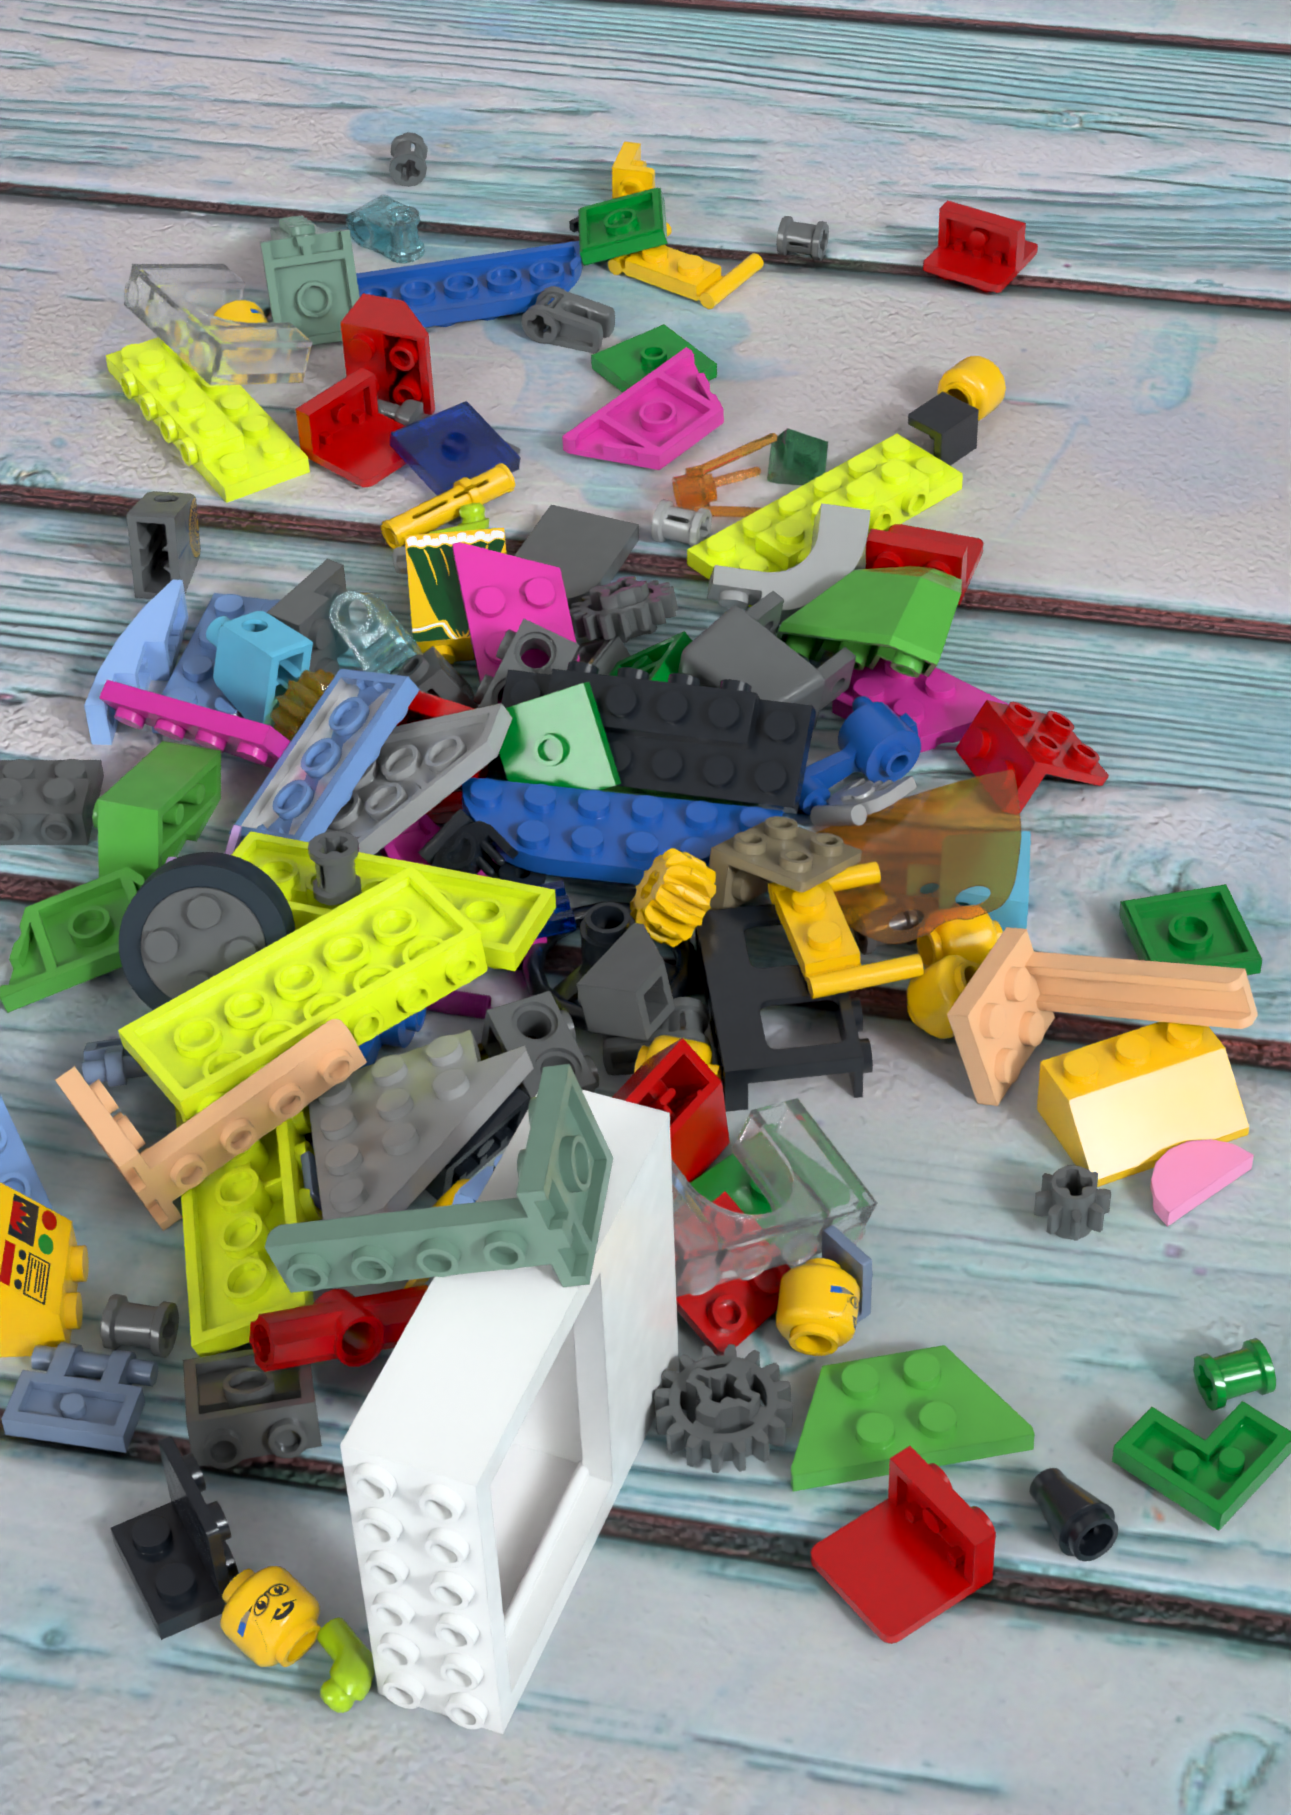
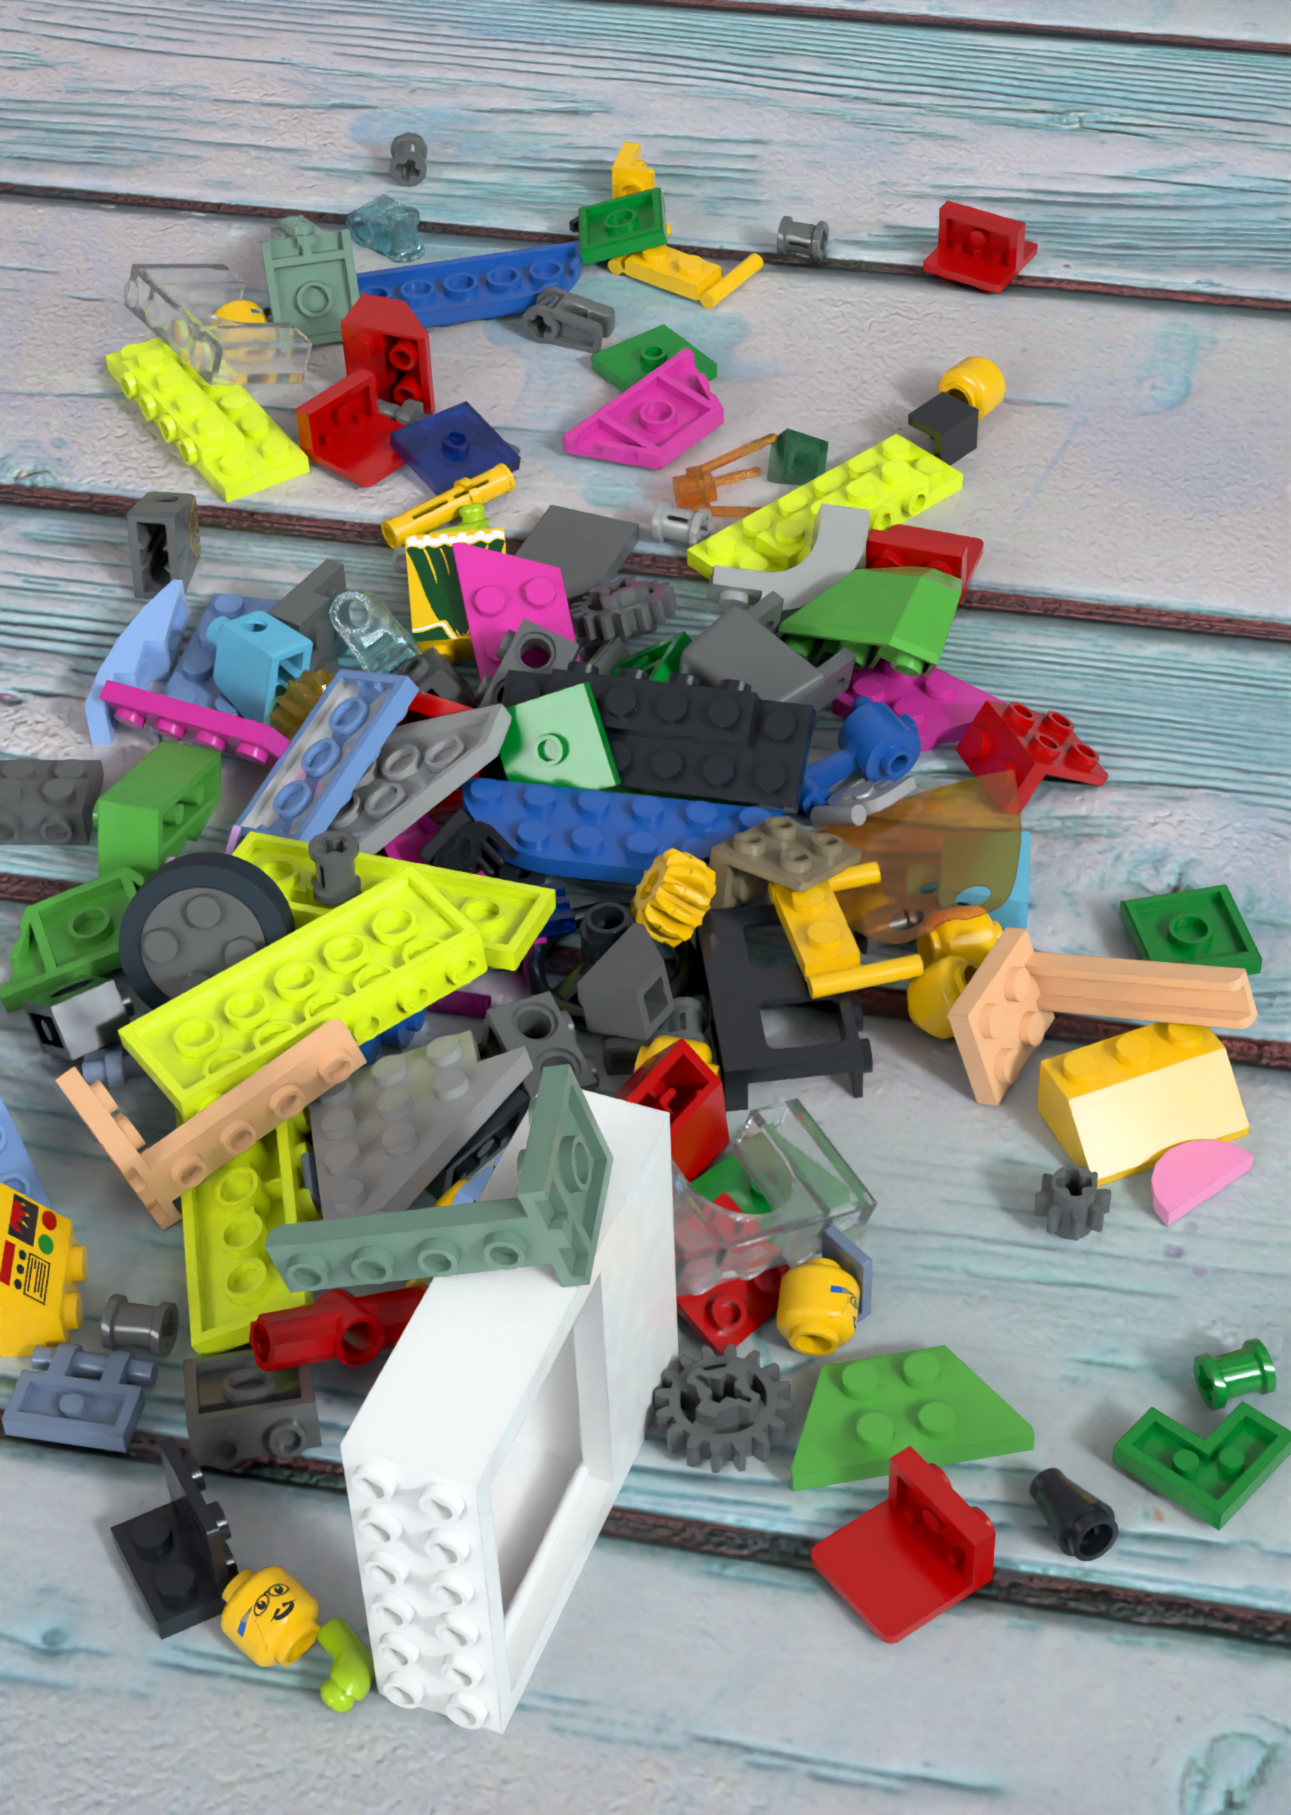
(79, 1015): none -> brick

